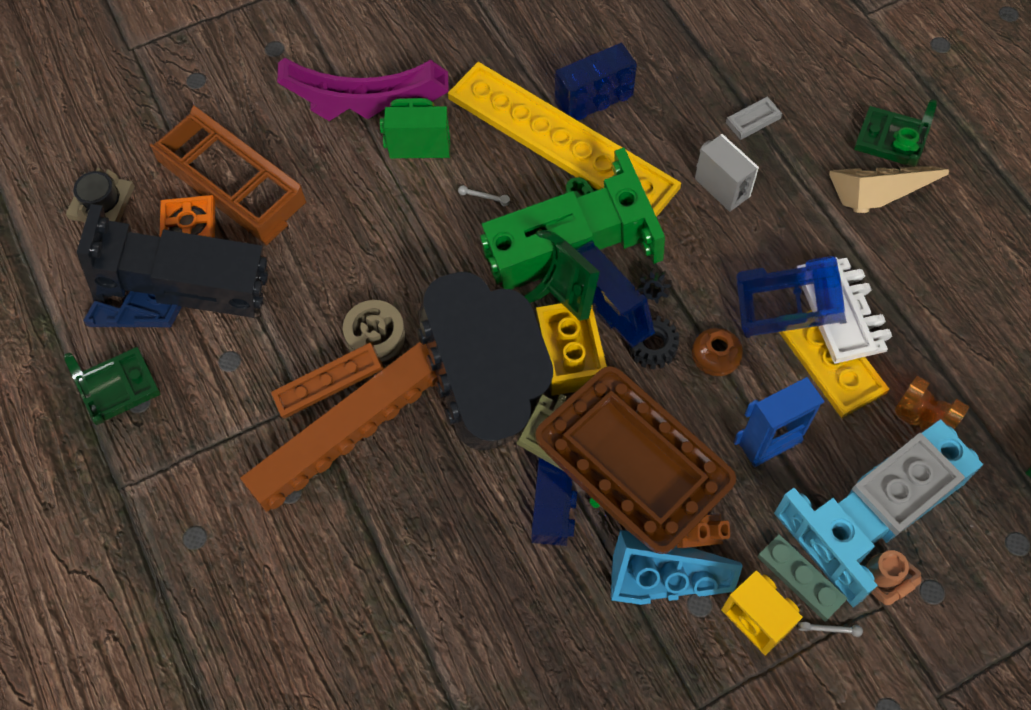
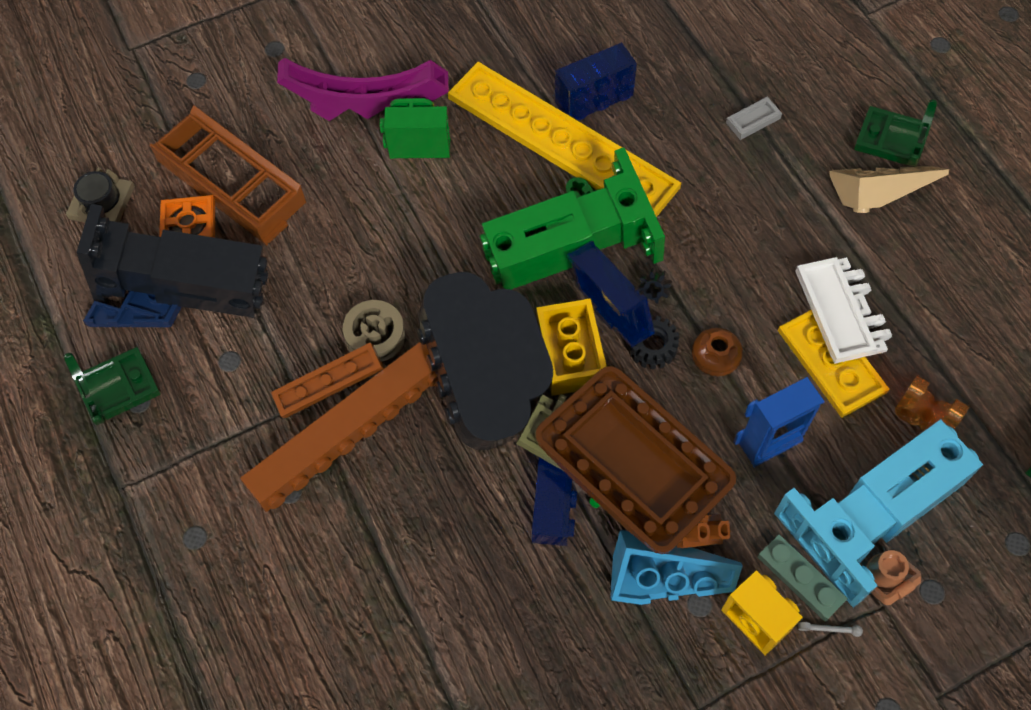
(504, 199): light grey hinge -> none
(569, 278): dark green piece -> none
(726, 172): light grey piece -> none
(828, 291): clear blue piece -> none
(906, 139): green plate -> none
(908, 483): light grey plate -> none

